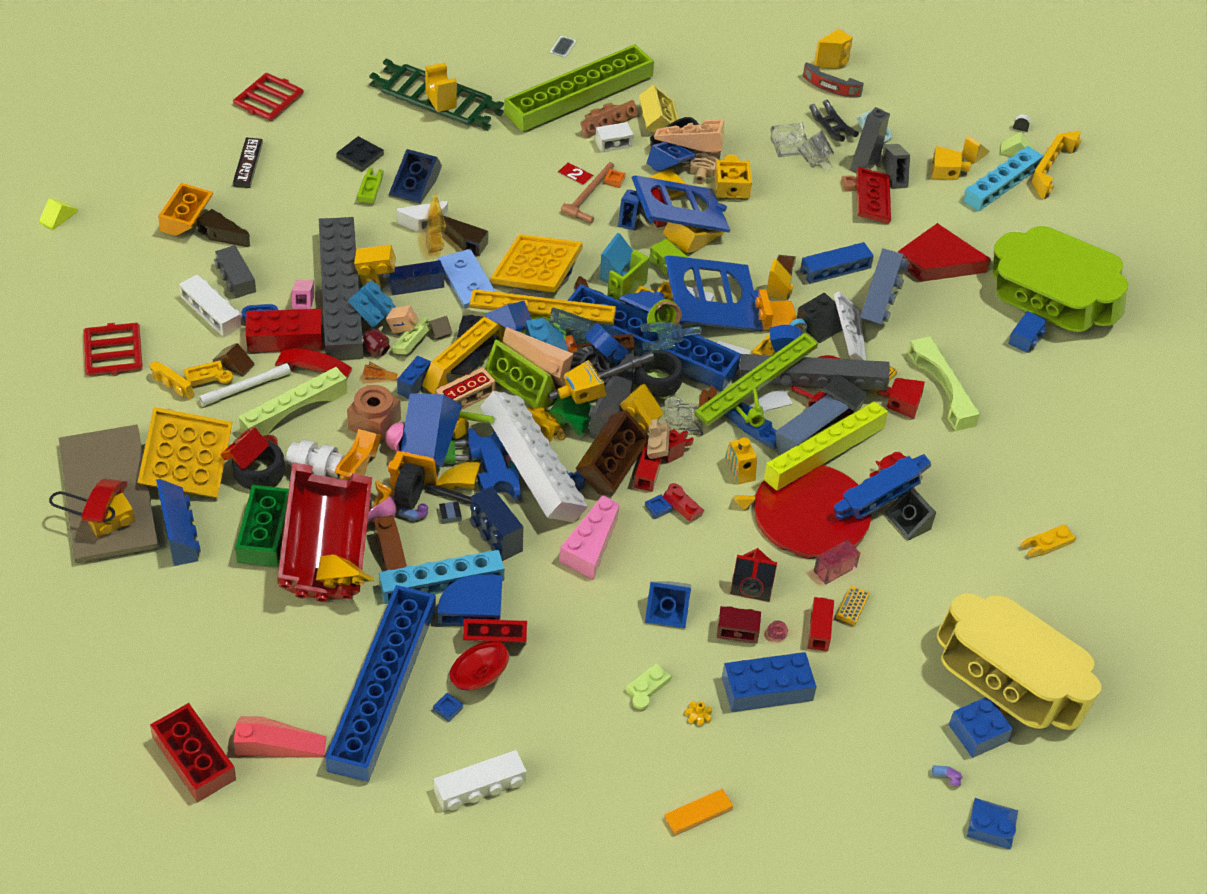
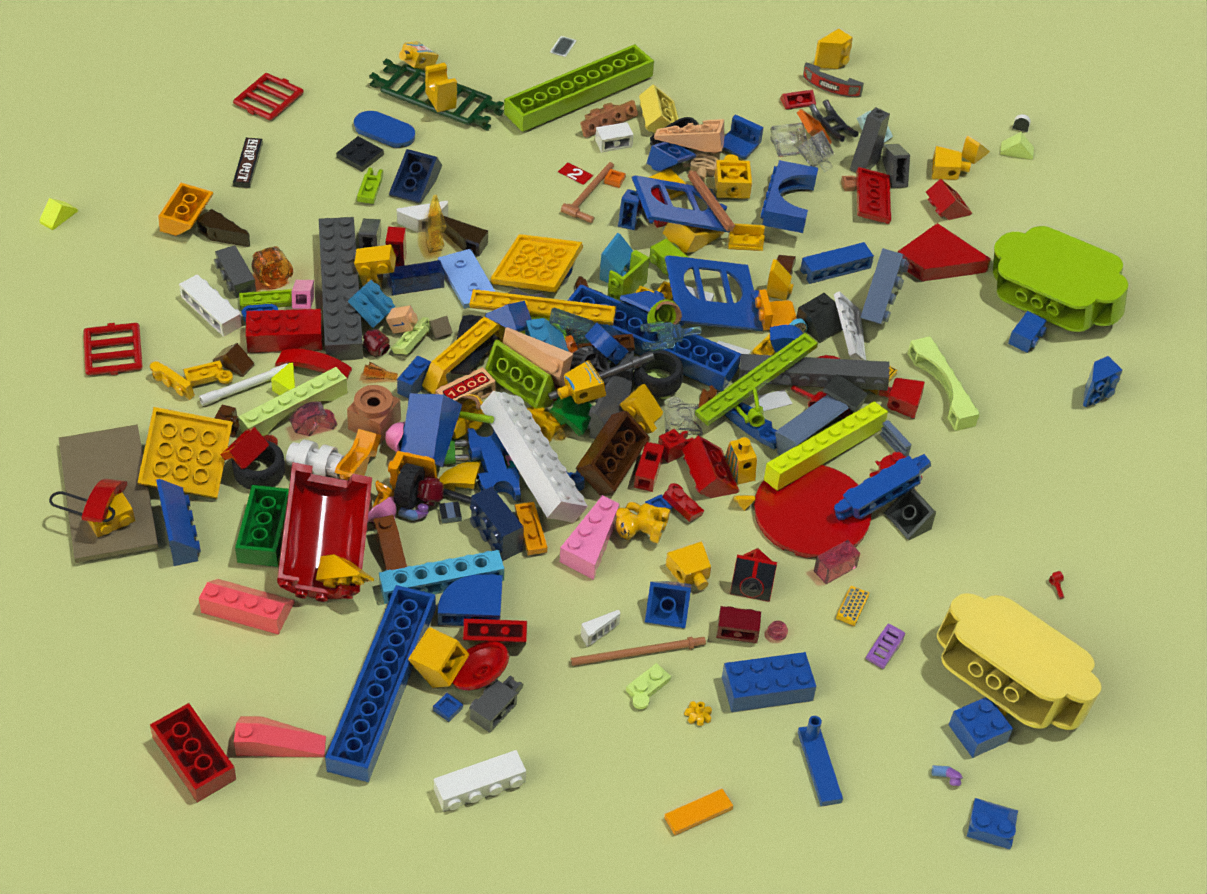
(229, 414): none -> reddish brown brick
(245, 605): none -> coral slope
(271, 267): none -> clear orange brick
(280, 298): none -> lime tile
(283, 380): none -> neon yellow slope
(310, 416): none -> clear pink brick
(370, 233): none -> dark grey slope
(384, 129): none -> blue tile
(397, 238): none -> red brick
(415, 52): none -> yellow torso
(430, 491): none -> dark red head
(438, 658): none -> yellow slope
(471, 404): none -> yellow piece
(495, 703): none -> dark grey brick
(533, 533): none -> light orange plate
(598, 627): none -> white slope
(648, 520): none -> yellow animal
(658, 439): tan hinge -> none
(689, 642): none -> nougat bar
(690, 565): none -> yellow torso
(709, 468): none -> red slope
(711, 201): none -> nougat axle
(742, 137): none -> blue bracket
(746, 237): none -> yellow hinge
(776, 210): none -> blue arch
(798, 99): none -> red slope
(811, 124): none -> orange tile
(819, 763): none -> blue piece
(820, 624): red brick -> none
(892, 635): none -> medium lavender slope
(895, 438): none -> sand blue tile
(947, 201): none -> red slope
(1002, 178): medium azure brick -> none
(1049, 541): yellow hinge -> none
(1055, 580): none -> red hand
(1063, 141): yellow slope -> none
(1101, 381): none -> blue slope

